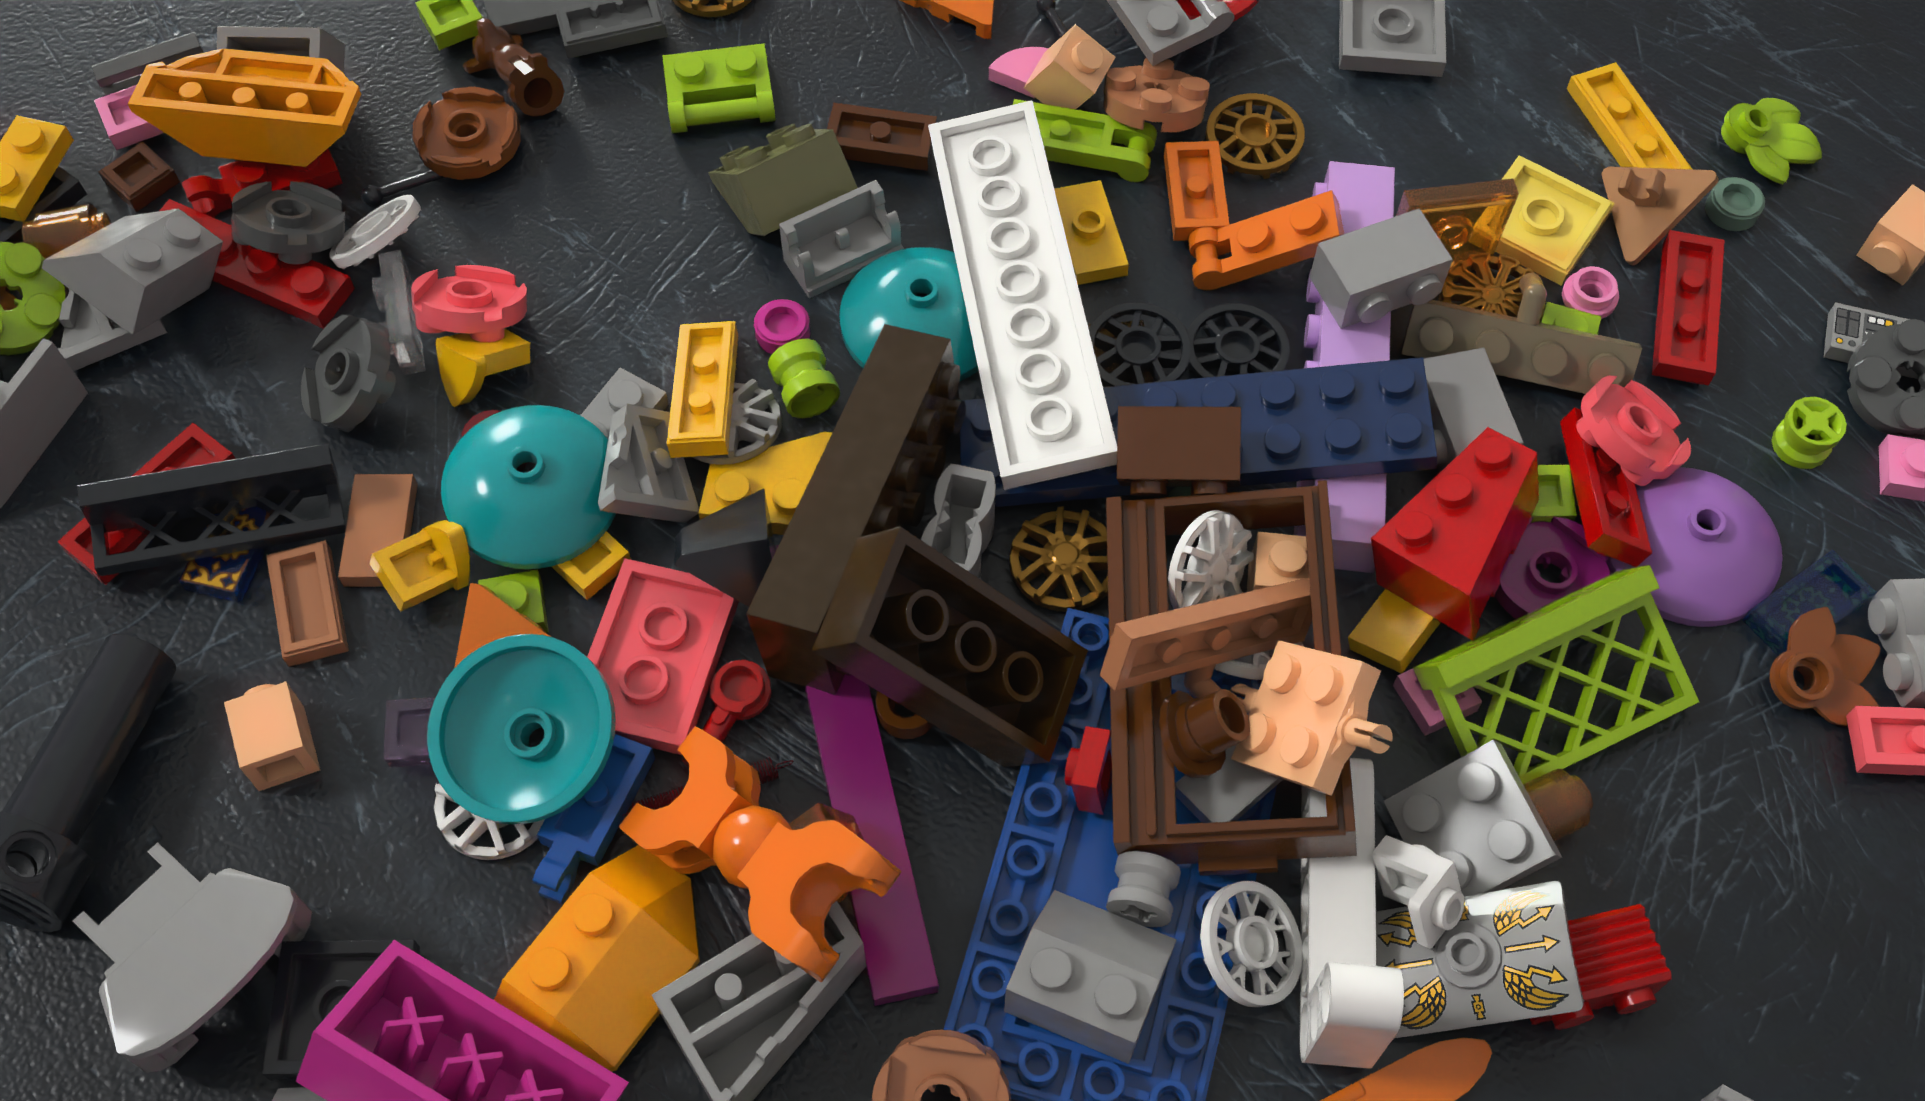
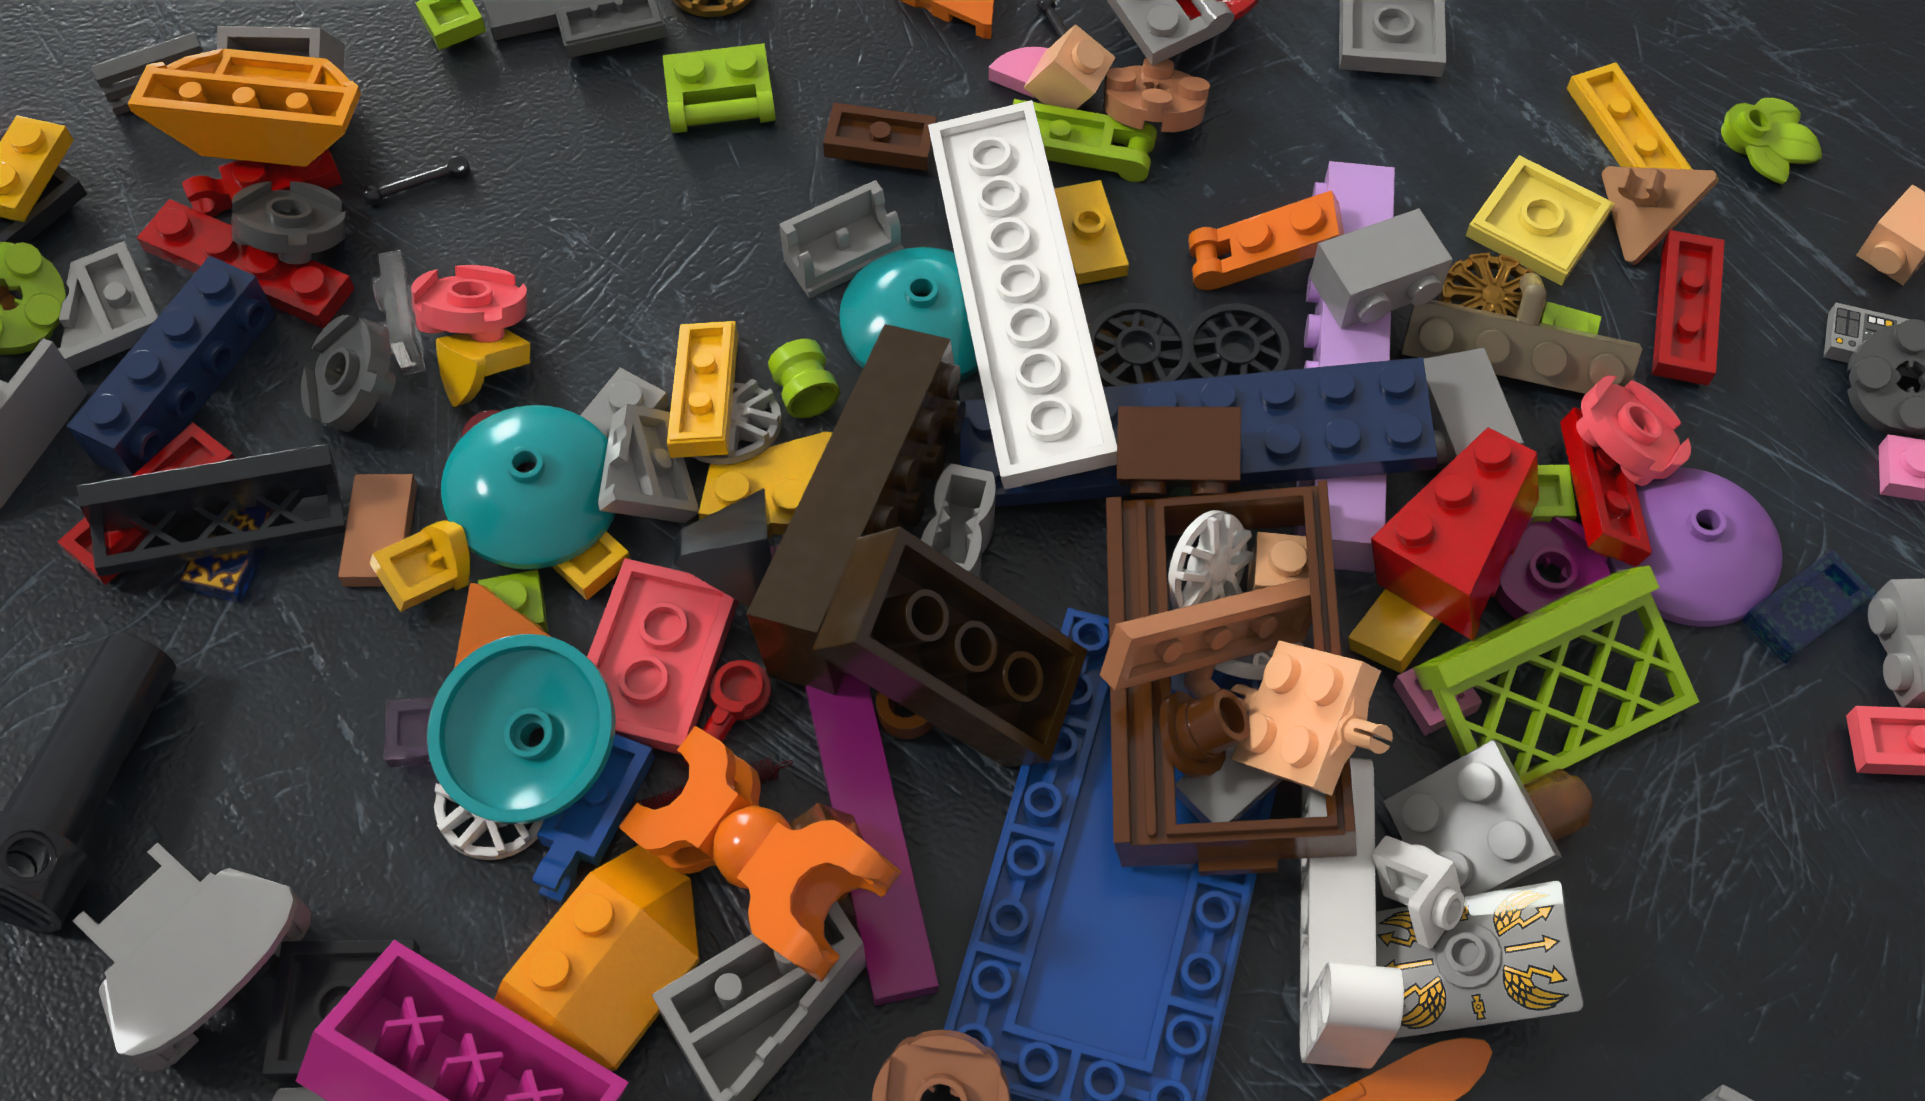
(62, 228): clear orange brick -> none
(120, 123): bright pink plate -> none
(139, 176): reddish brown tile -> none
(139, 266): light grey slope -> none
(173, 368): none -> dark blue brick
(271, 735): light nougat brick -> none
(307, 603): nougat tile -> none
(375, 231): white wheel -> none
(466, 133): dark orange plate -> none
(530, 81): reddish brown animal -> none
(780, 323): dark pink tile -> none
(784, 177): olive slope -> none
(1062, 559): pearl gold wheel -> none
(1088, 975): light grey slope -> none
(1090, 770): red plate -> none
(1144, 888): light grey wheel -> none
(1195, 187): orange plate -> none
(1251, 944): white wheel -> none
(1256, 134): pearl gold wheel -> none
(1465, 216): clear orange tile -> none
(1595, 283): bright pink plate -> none
(1614, 964): red brick -> none
(1734, 204): sand green tile -> none
(1808, 417): lime wheel -> none
(1830, 668): dark orange plate -> none

